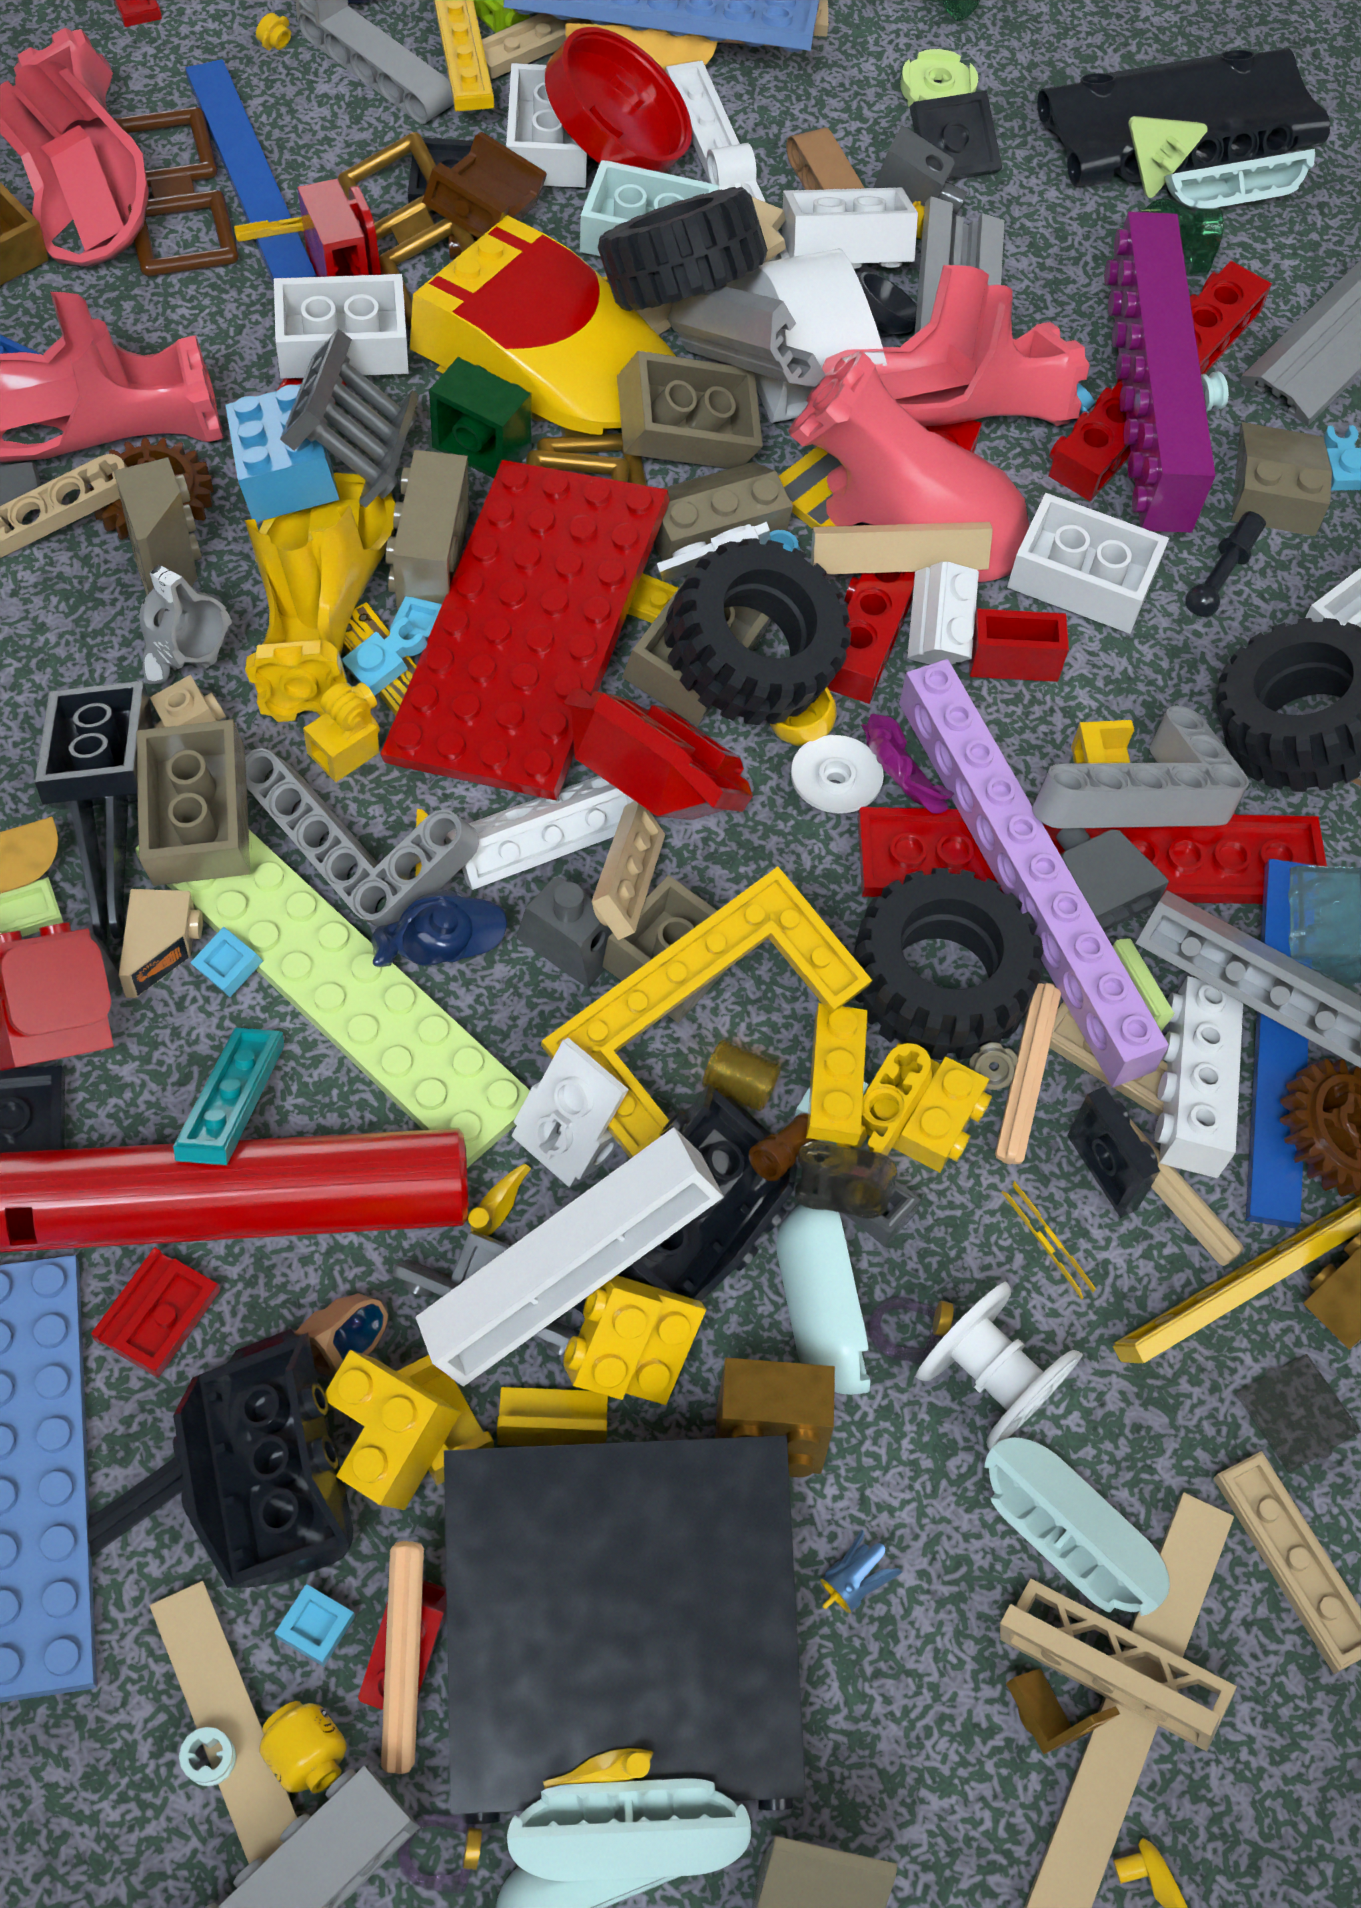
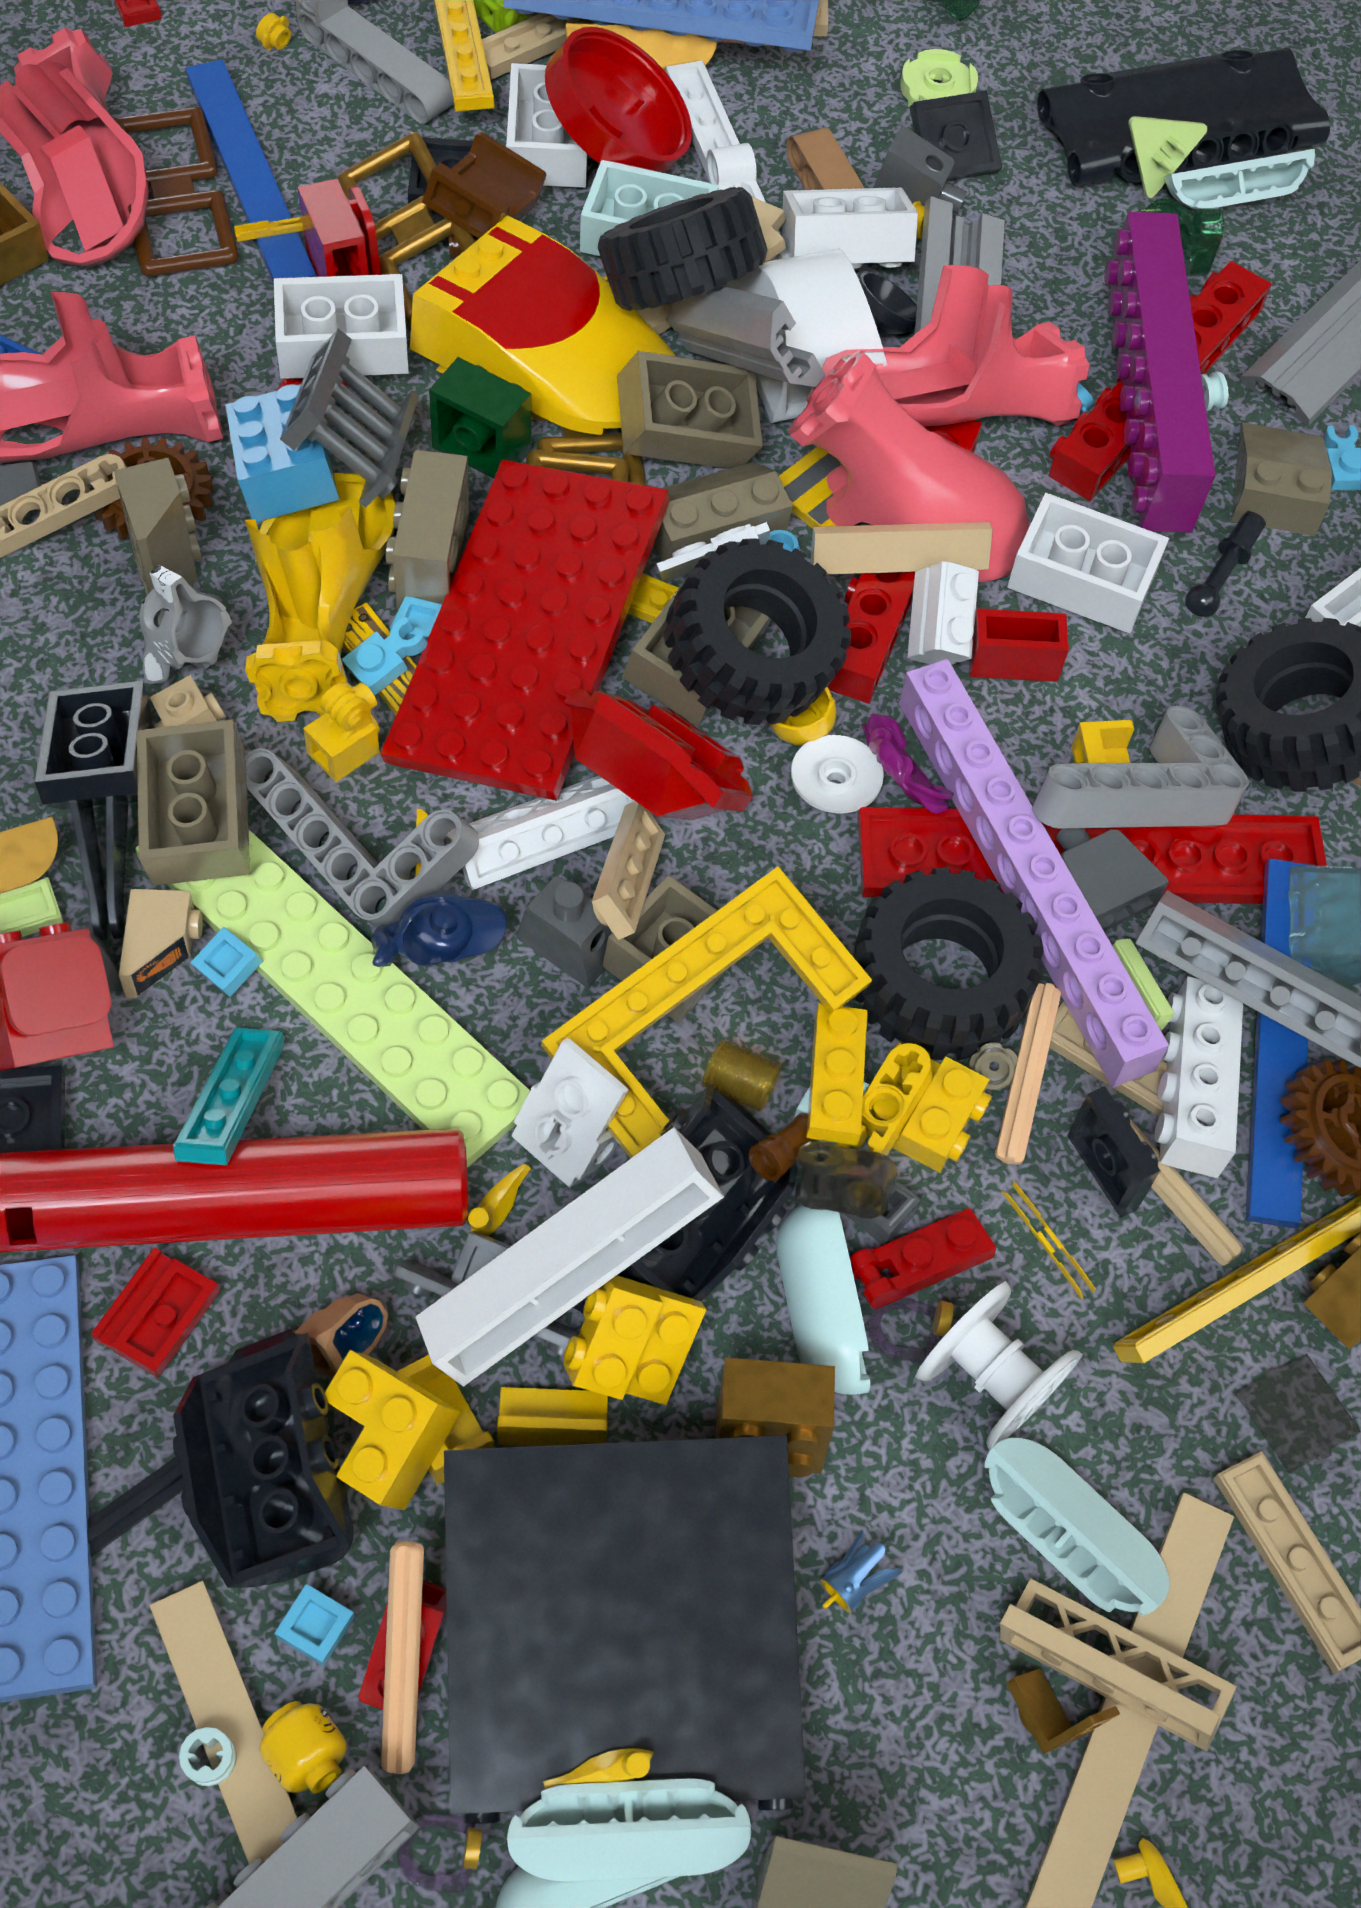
(922, 1258): none -> red plate

